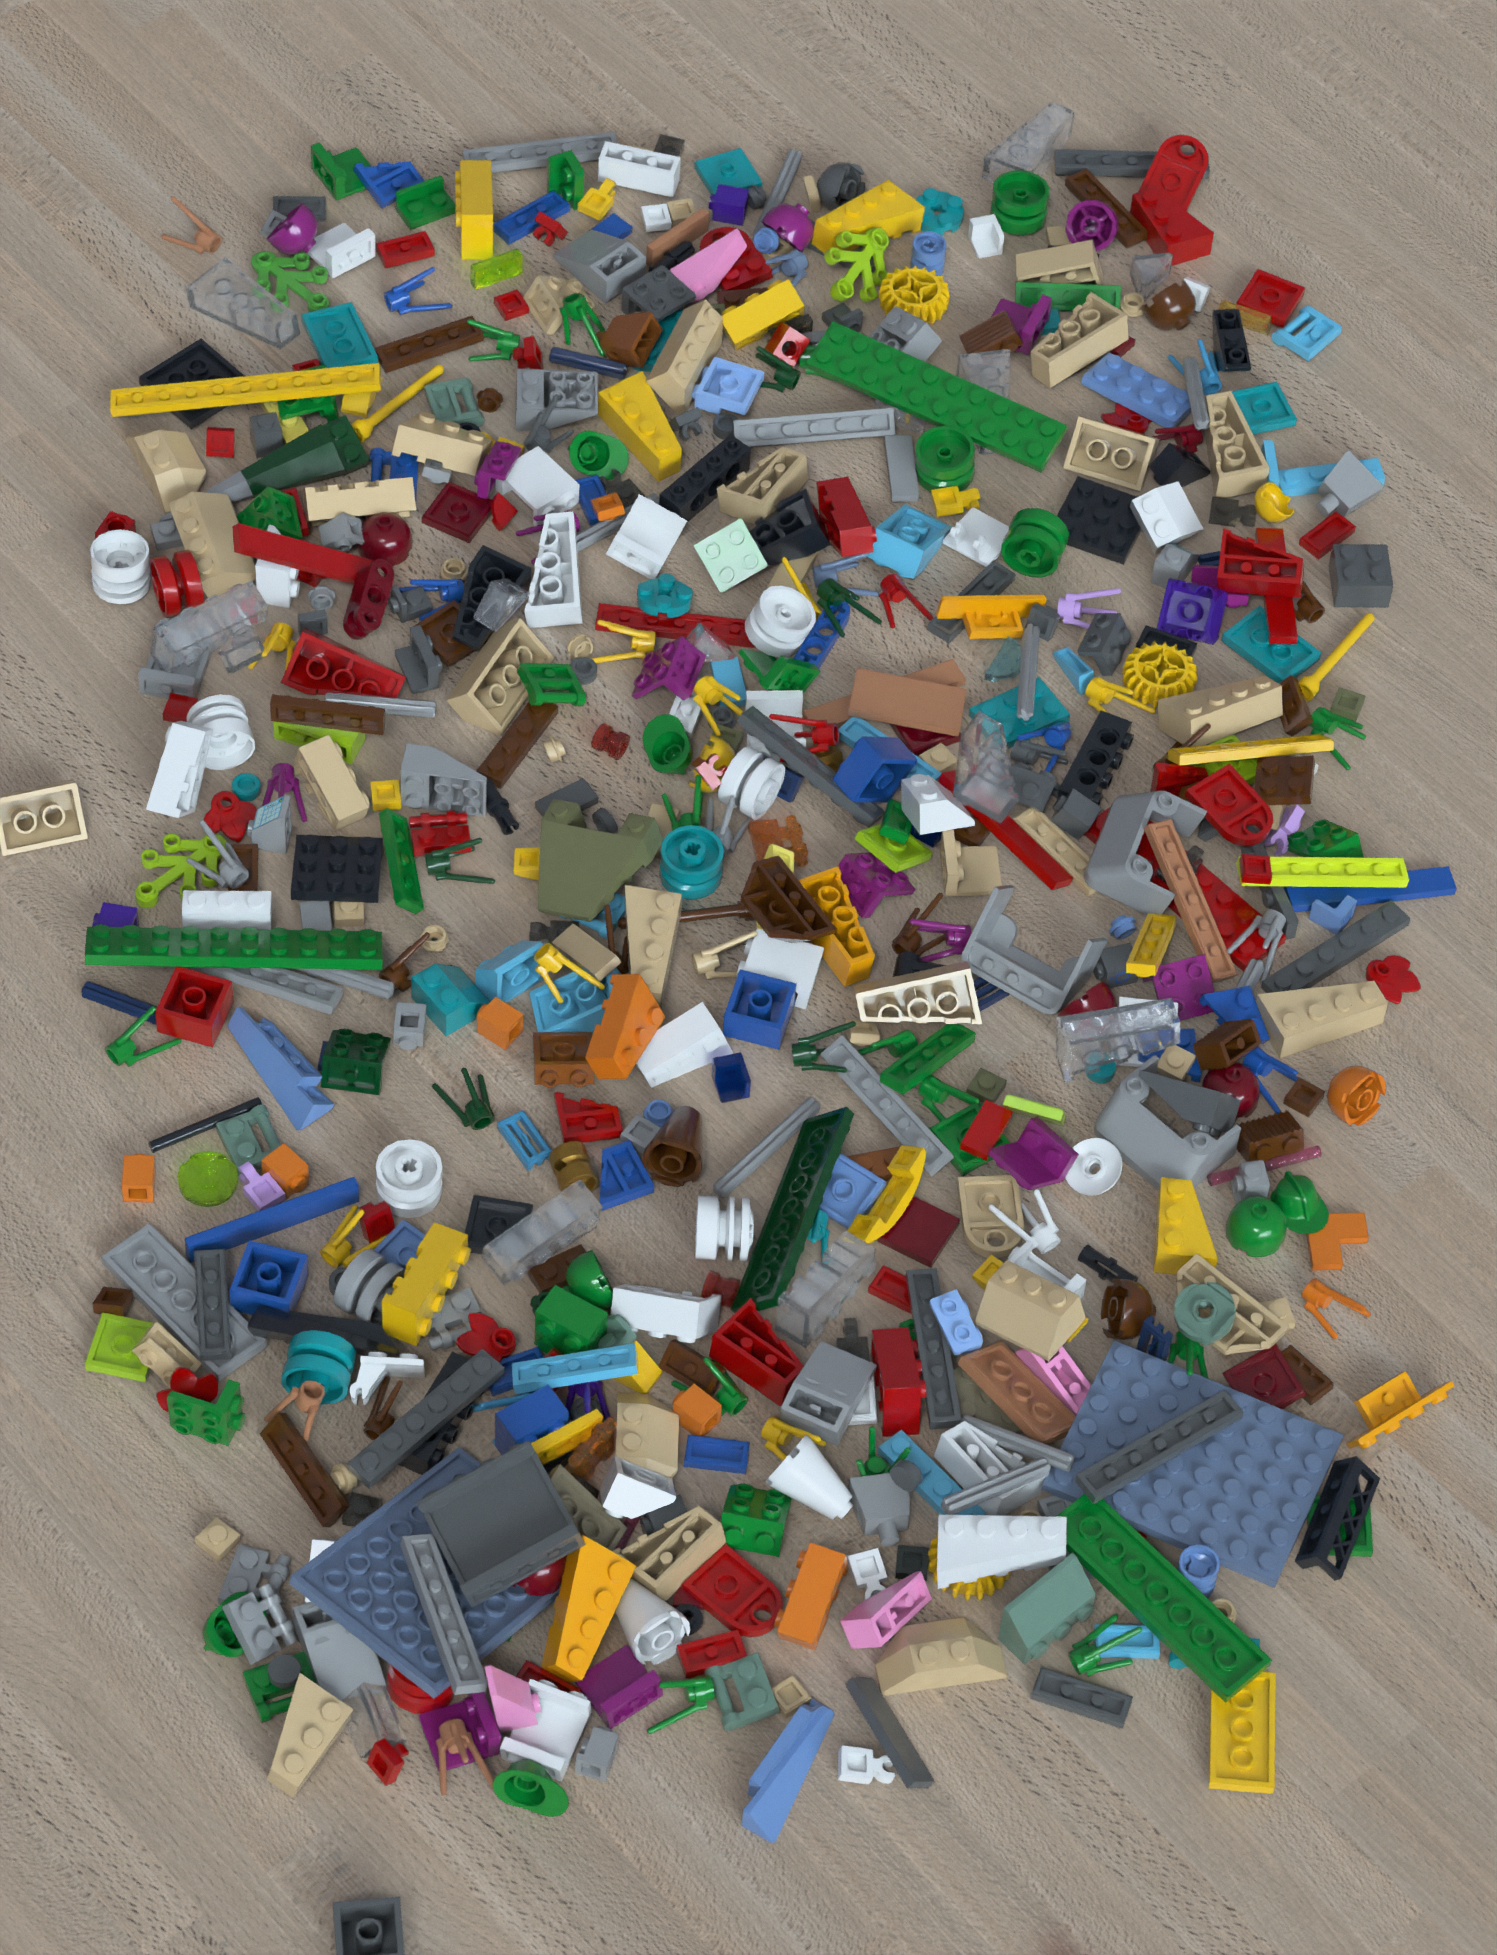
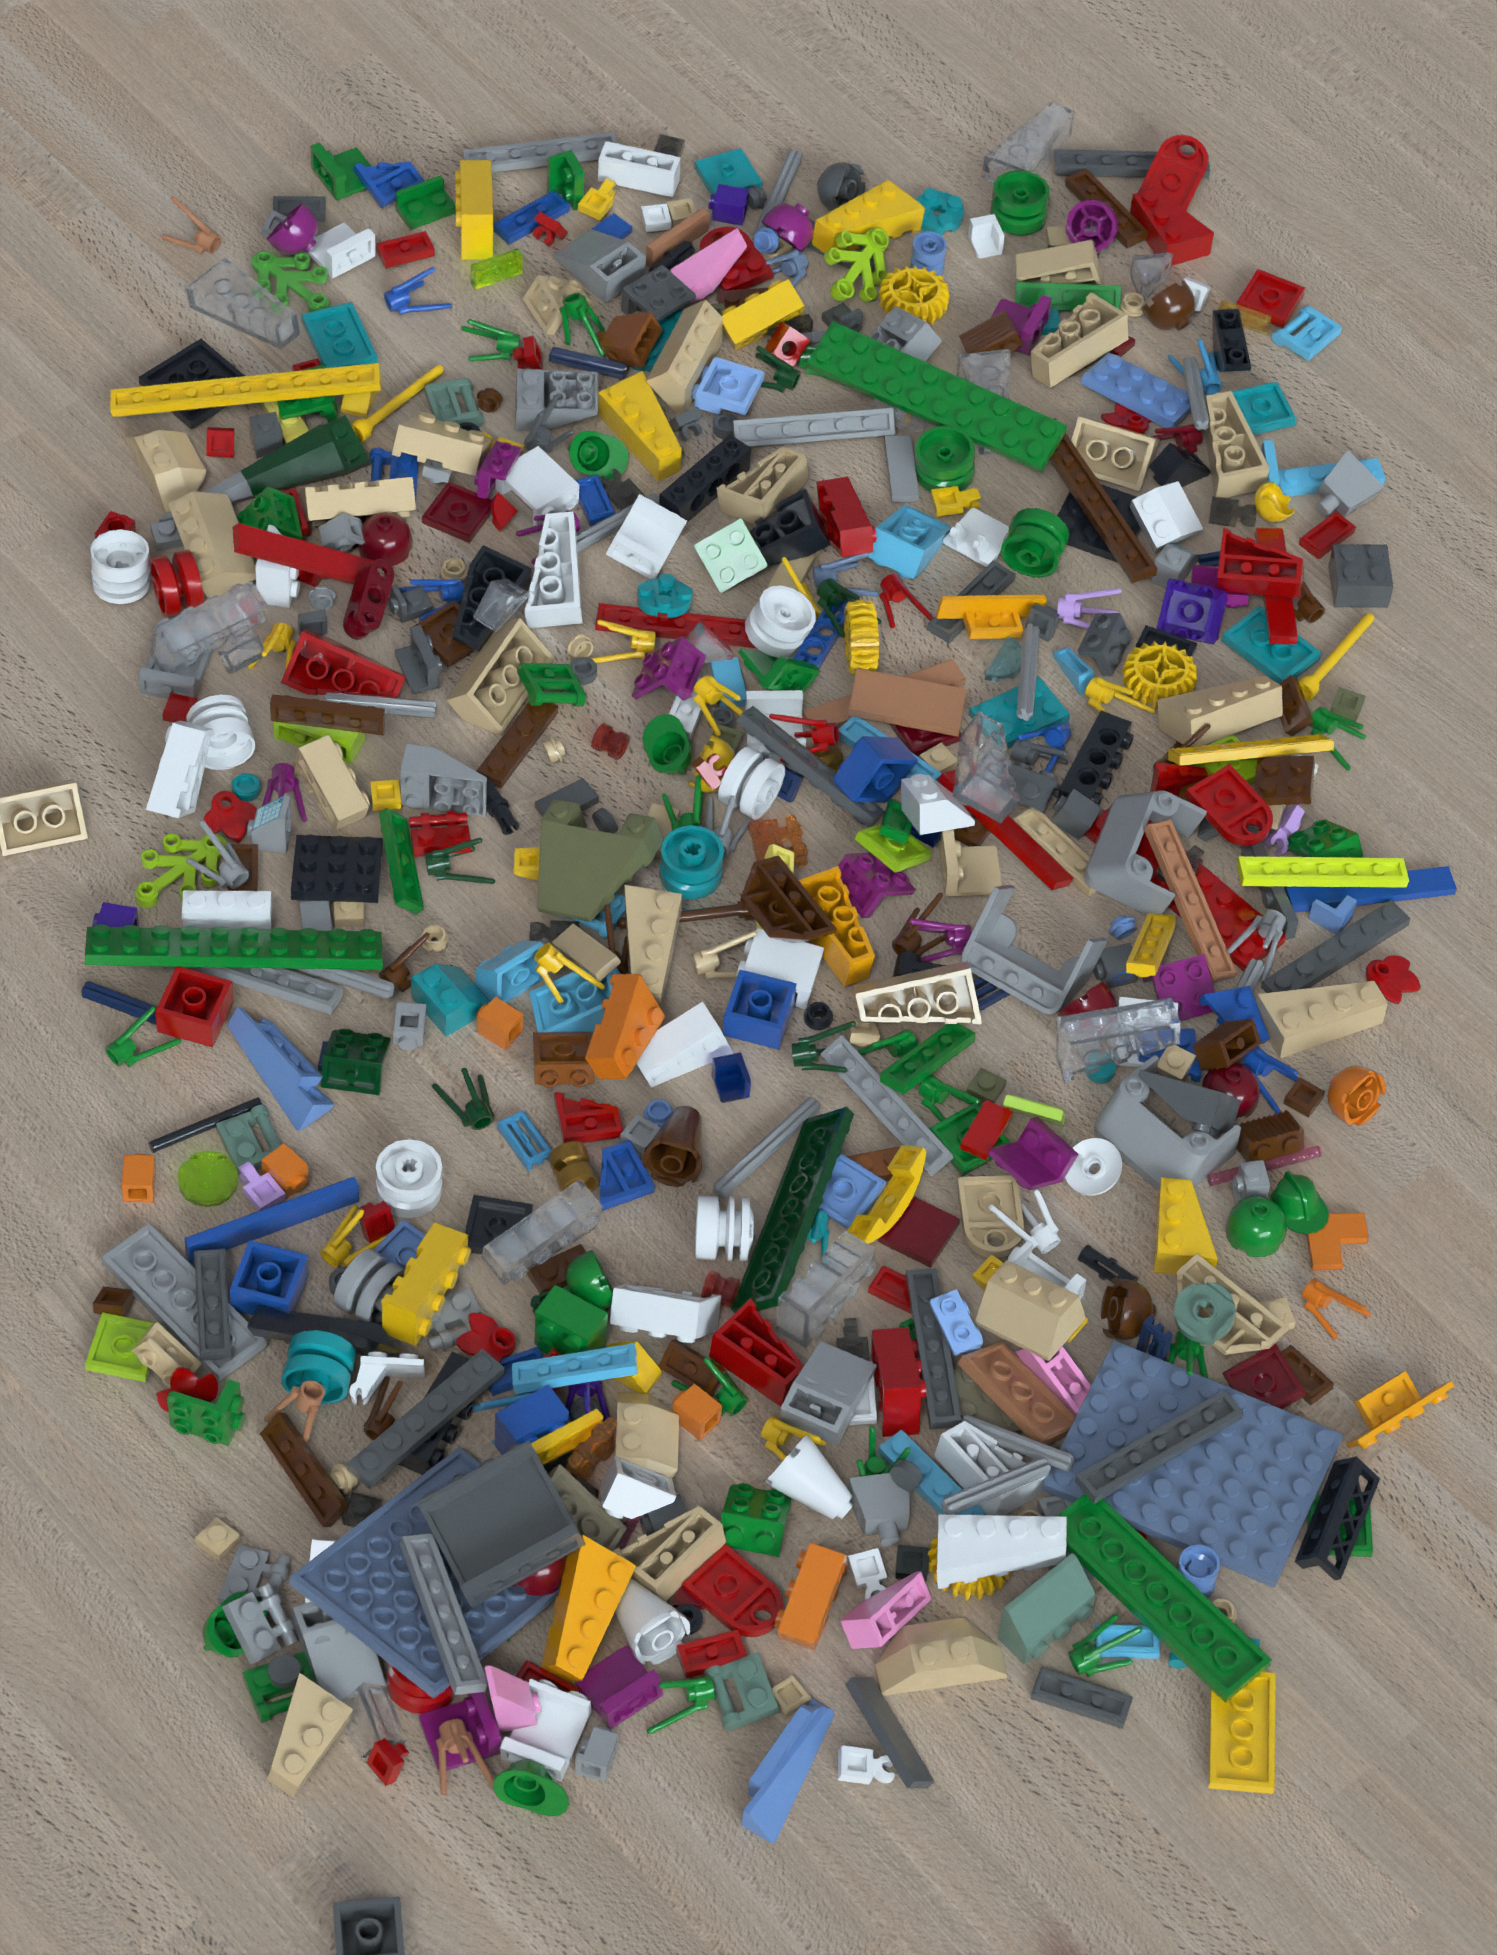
(428, 344): reddish brown plate -> none
(511, 305): red tile -> none
(607, 507): orange plate -> none
(617, 1333): sand green bracket -> none
(716, 1454): blue tile -> none
(812, 193): tan tile -> none
(821, 1010): none -> black plate
(861, 636): none -> yellow gear
(1102, 512): none -> reddish brown plate
(1255, 869): red tile -> none

